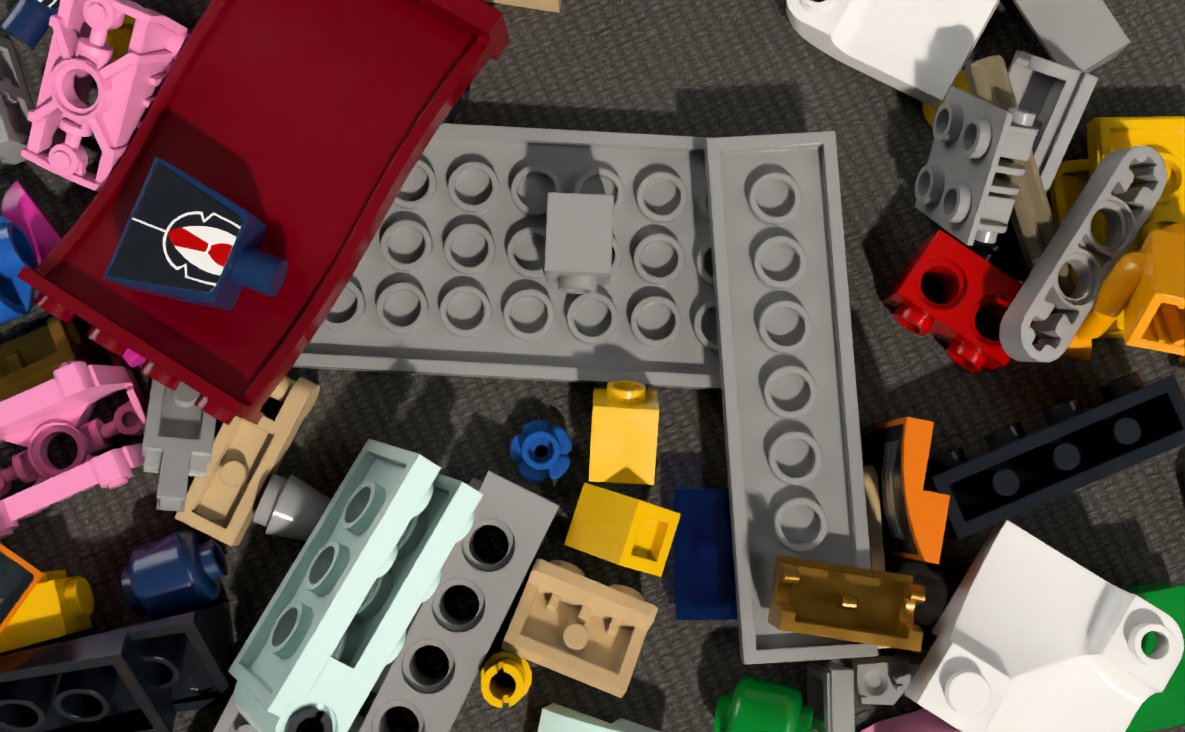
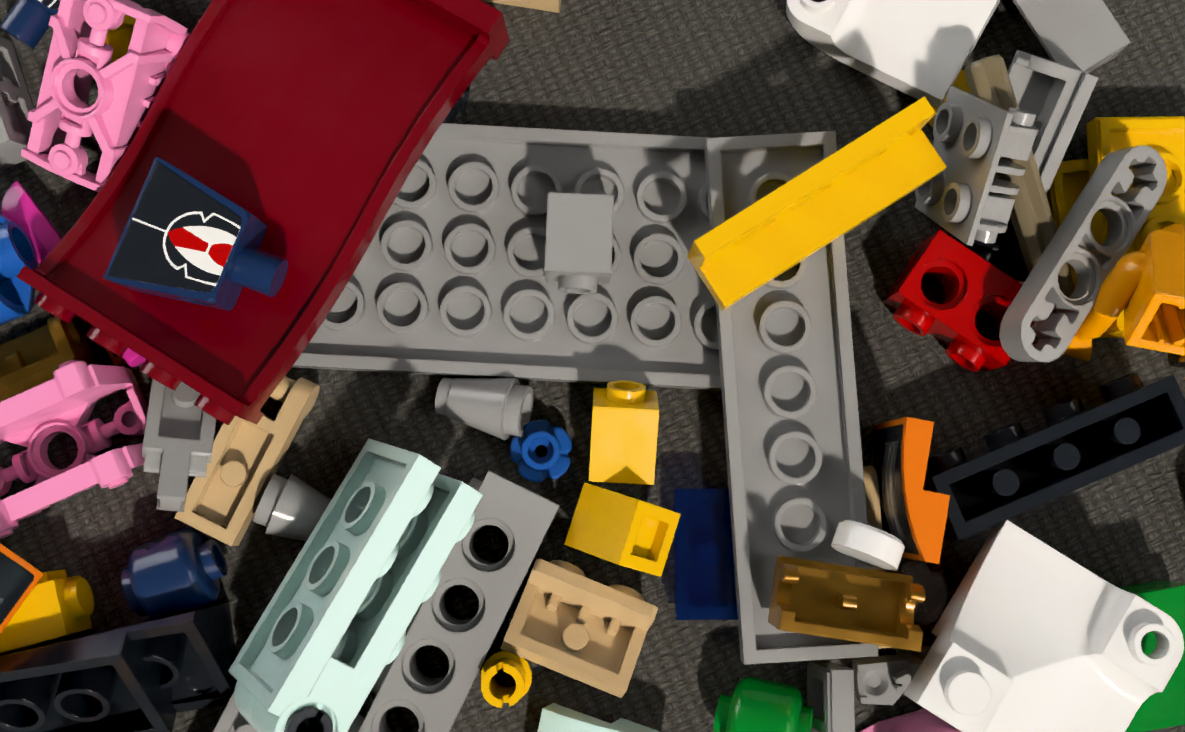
(486, 404): none -> light grey cone
(817, 206): none -> yellow fence
(868, 544): none -> white tile

